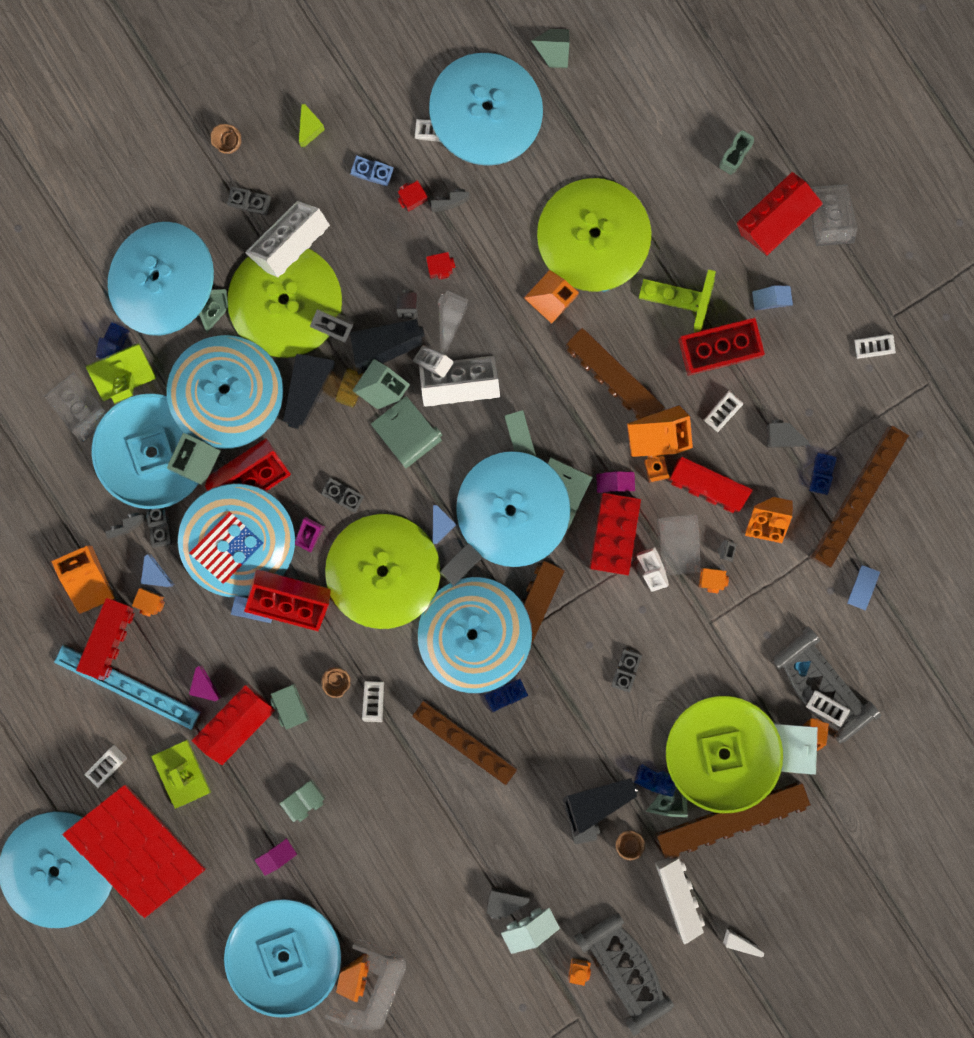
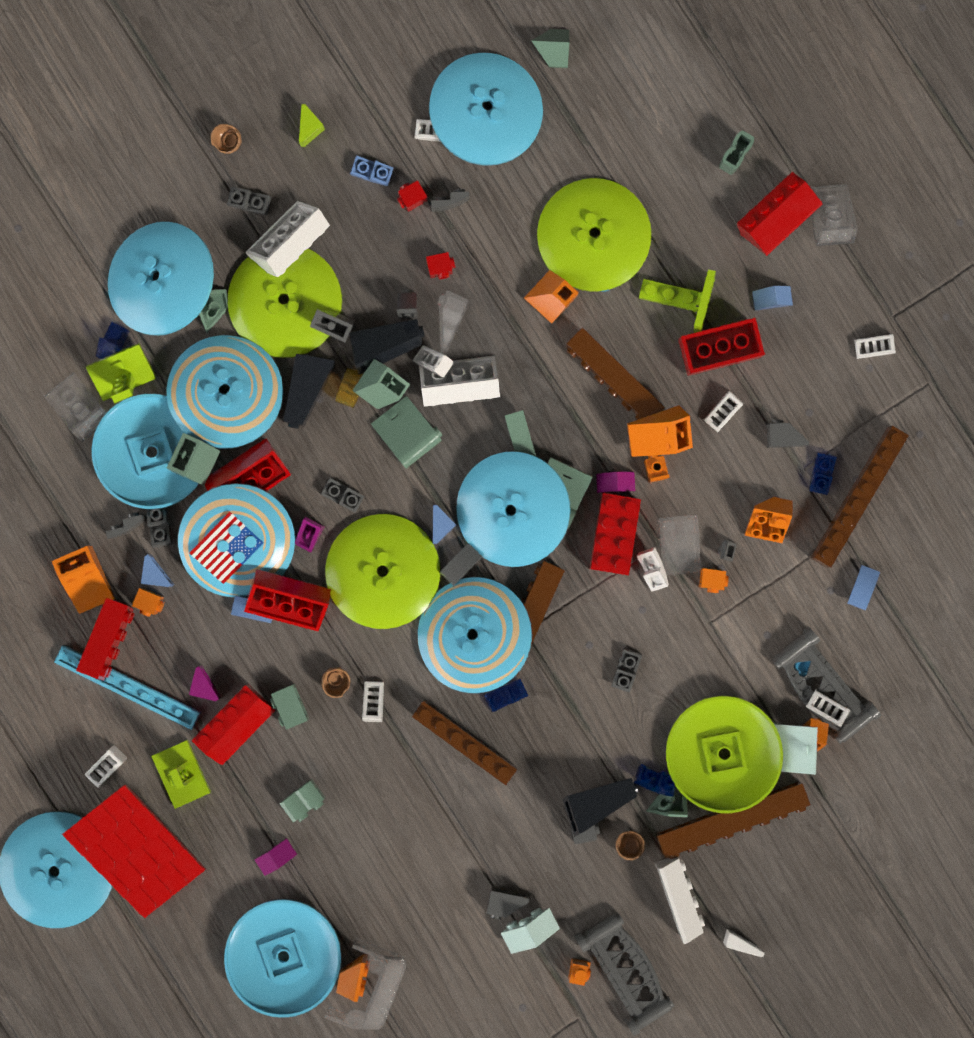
(709, 485): red slope -> none

